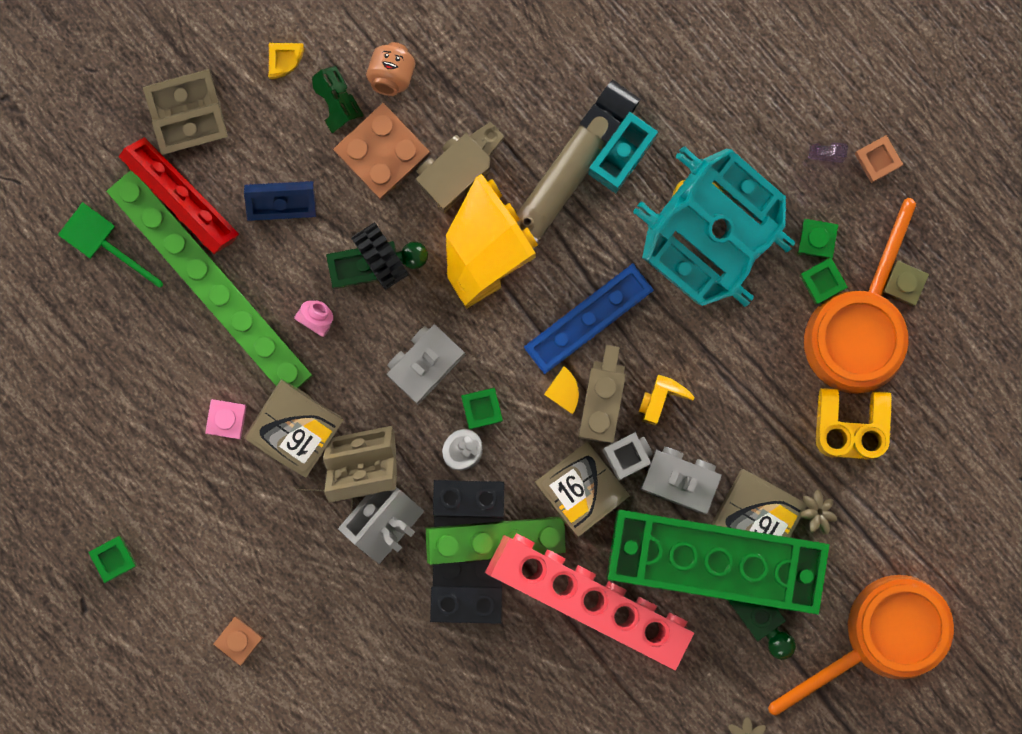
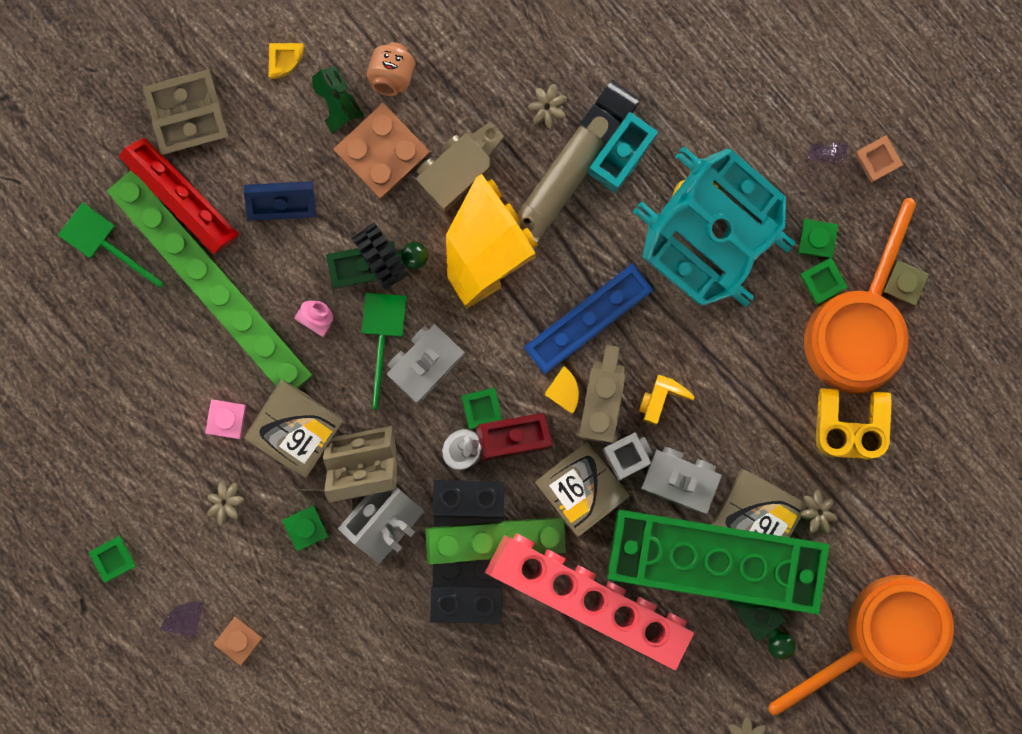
(184, 619): none -> clear purple tile
(225, 503): none -> dark tan plant
(305, 528): none -> green plate
(383, 317): none -> green piece
(514, 436): none -> dark red plate
(548, 106): none -> dark tan plant

